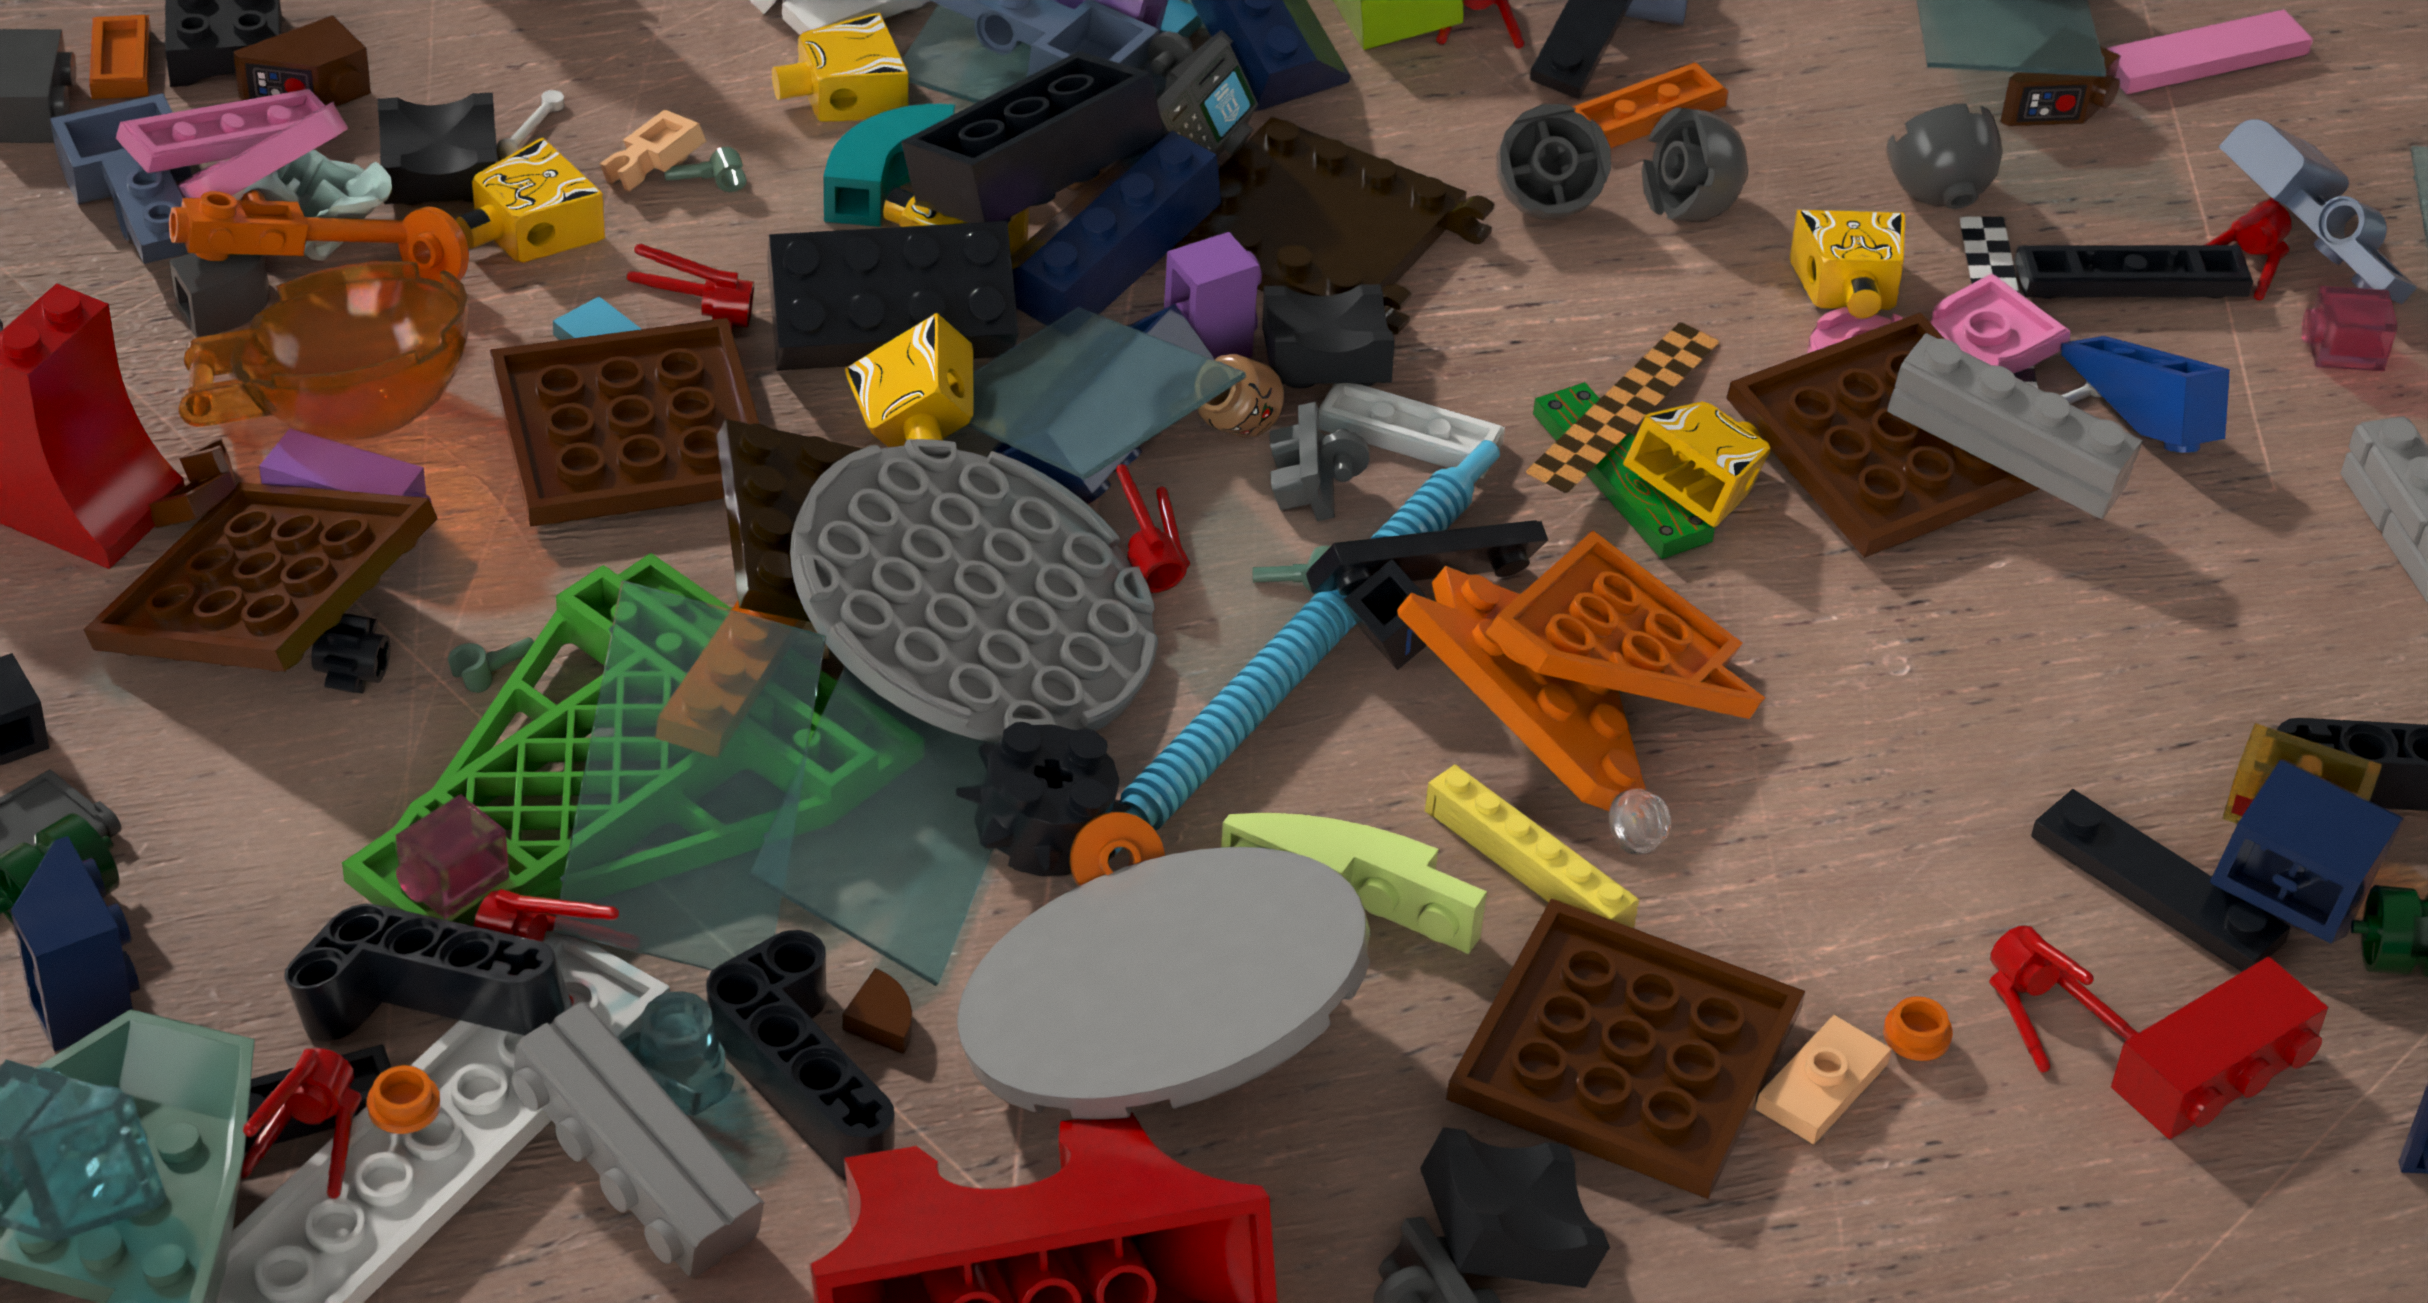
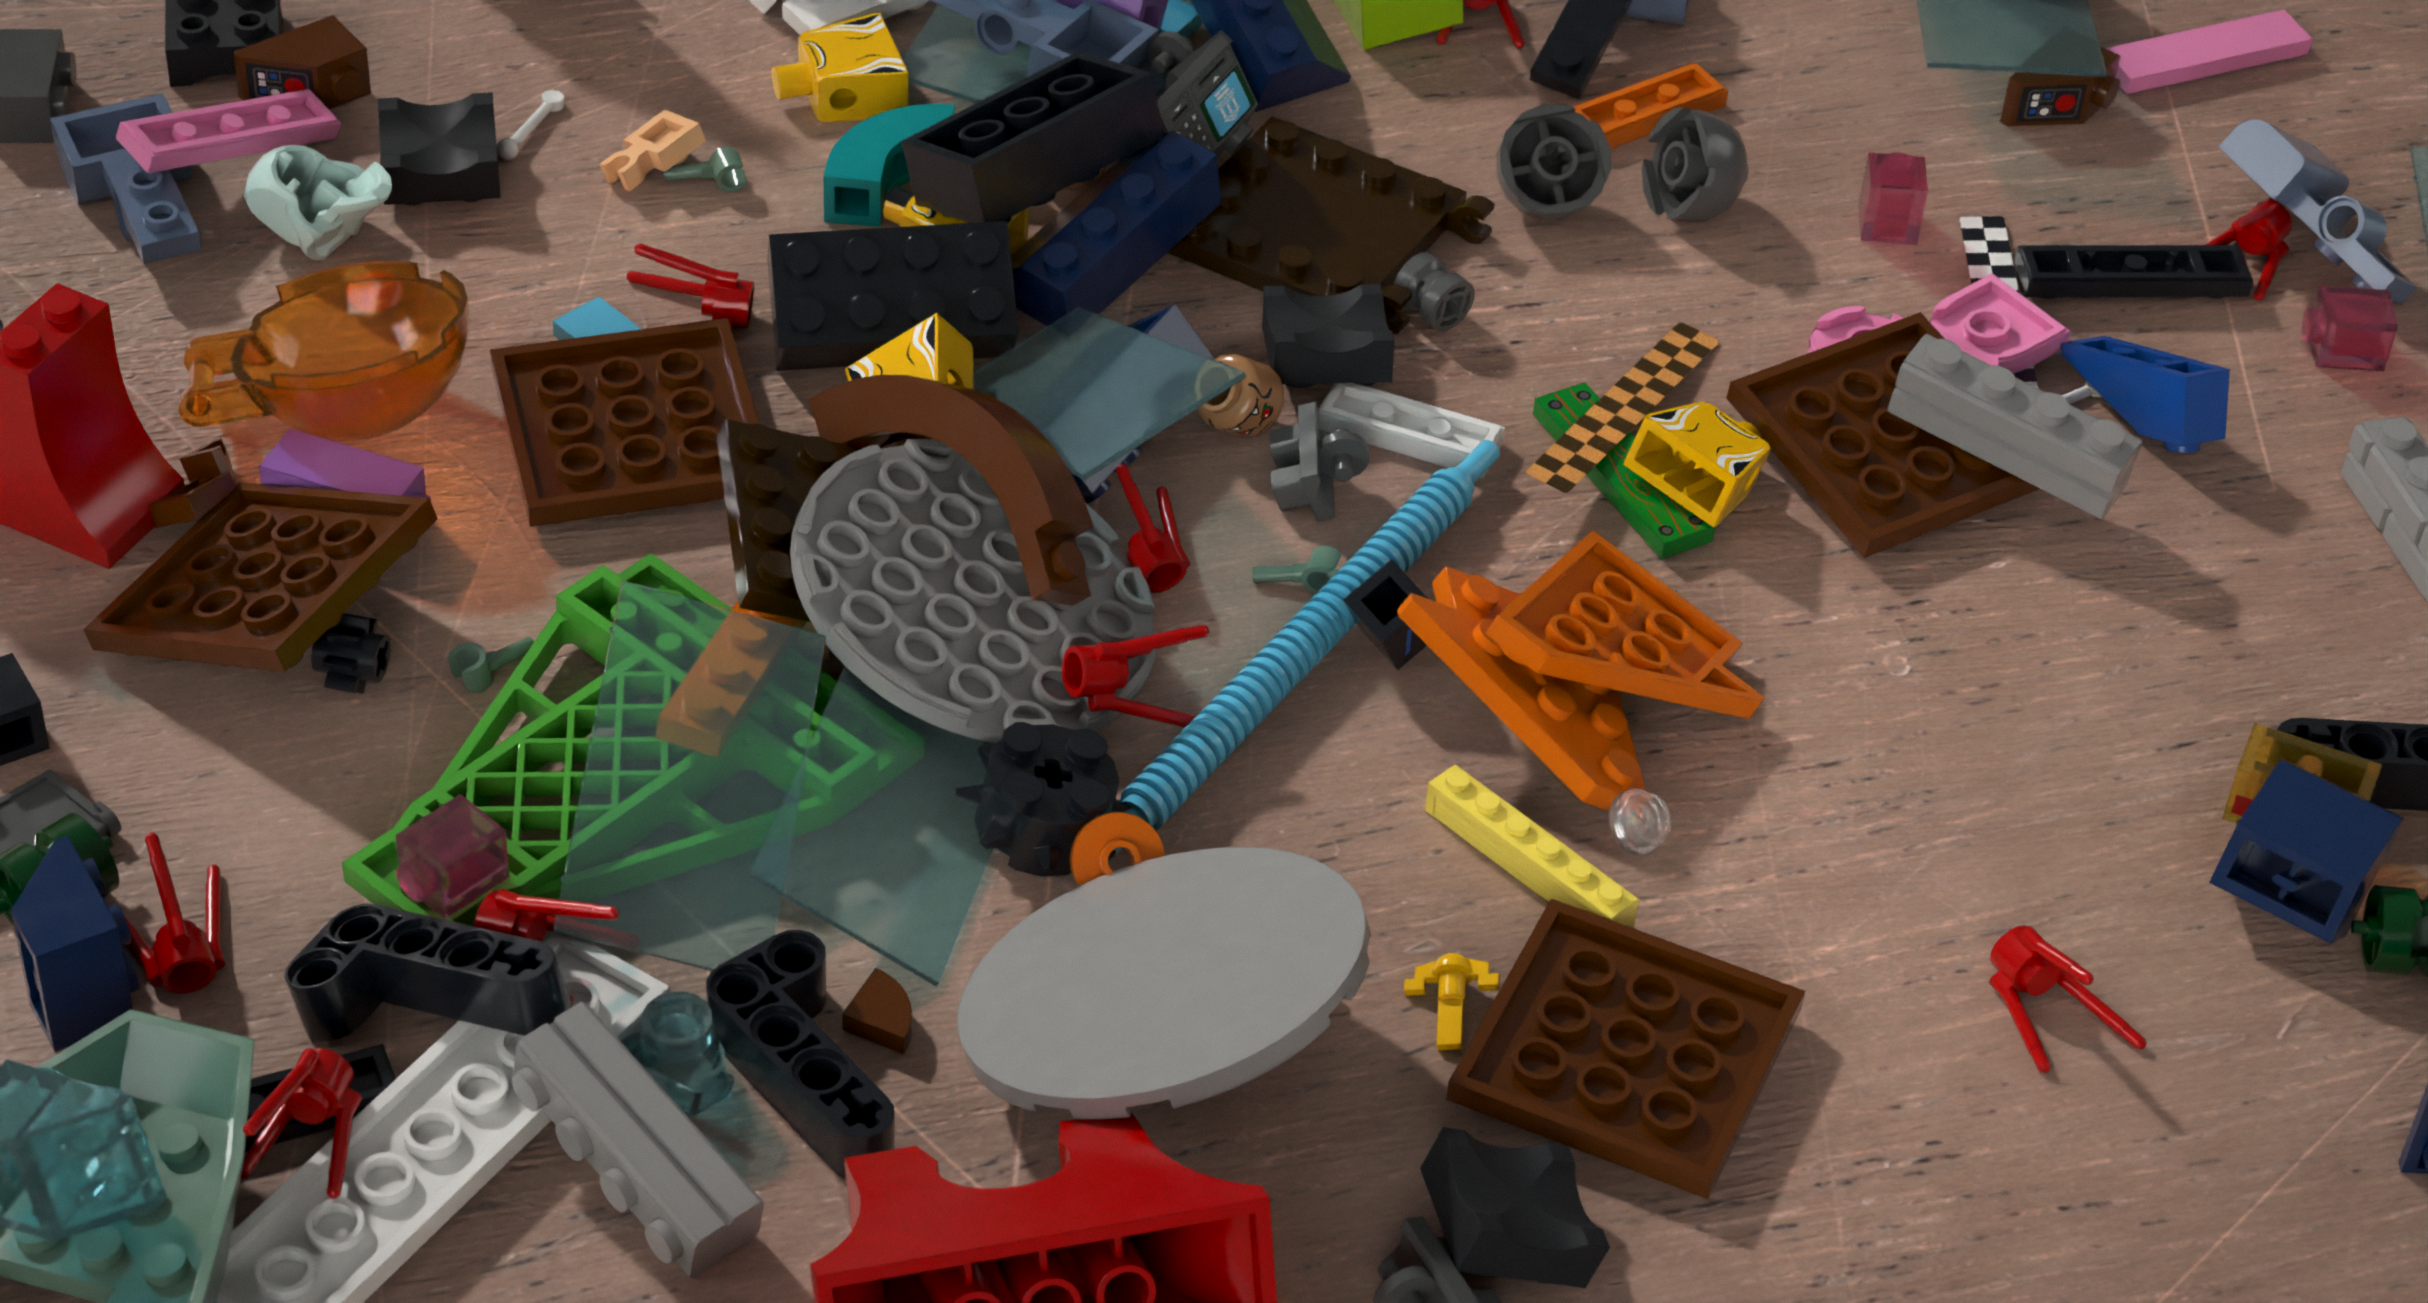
(120, 57): orange tile -> none
(182, 954): none -> red plant
(219, 293): dark grey brick -> none
(252, 226): orange piece -> none
(267, 156): bright pink beam -> none
(403, 1100): orange plate -> none
(534, 205): yellow torso -> none
(999, 442): none -> reddish brown arch
(1104, 668): none -> red plant
(1216, 292): medium lavender brick -> none
(1387, 870): yellowish green slope -> none
(1424, 555): black plate -> none
(1438, 295): none -> dark grey wheel
(1452, 975): none -> yellow piece
(1823, 1079): light nougat plate -> none
(1849, 258): yellow torso -> none
(1892, 198): none -> clear pink brick
(1918, 1029): orange plate -> none
(1947, 155): dark grey cylinder -> none
(2159, 881): black plate -> none
(2219, 1048): red brick -> none

